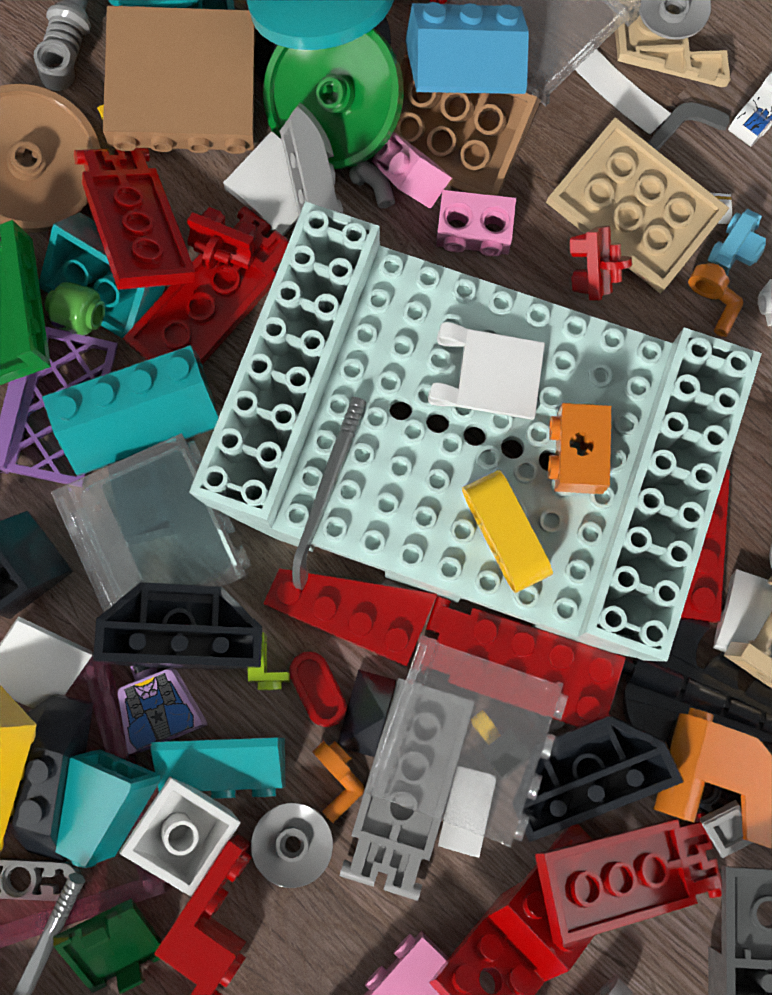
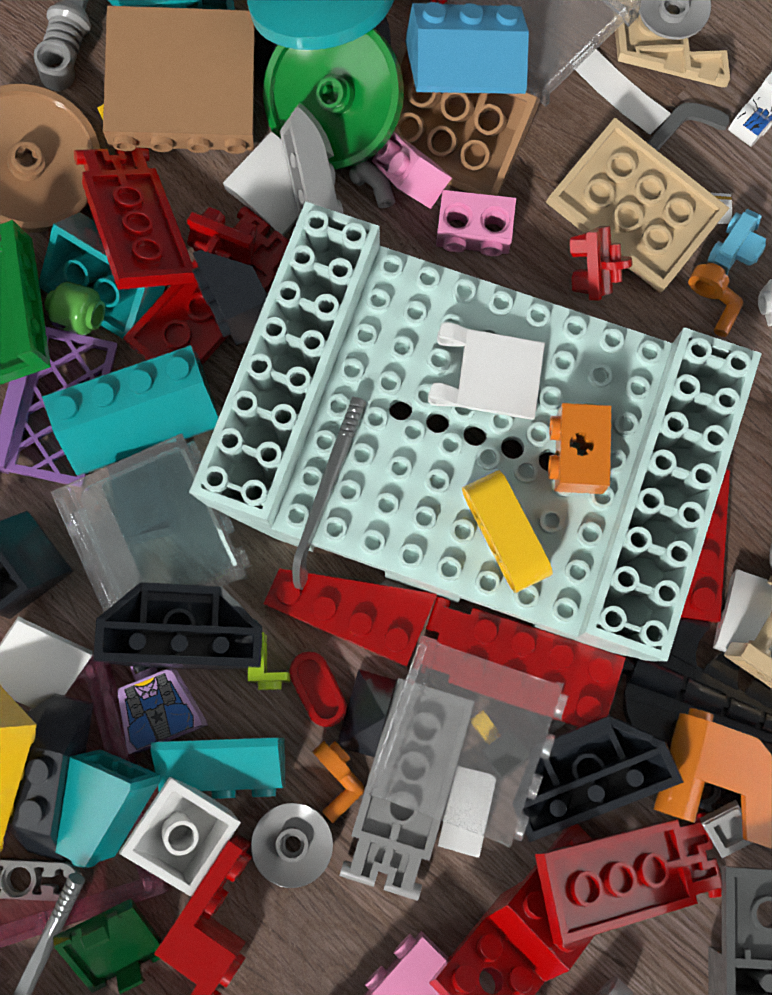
(231, 292): none -> black slope

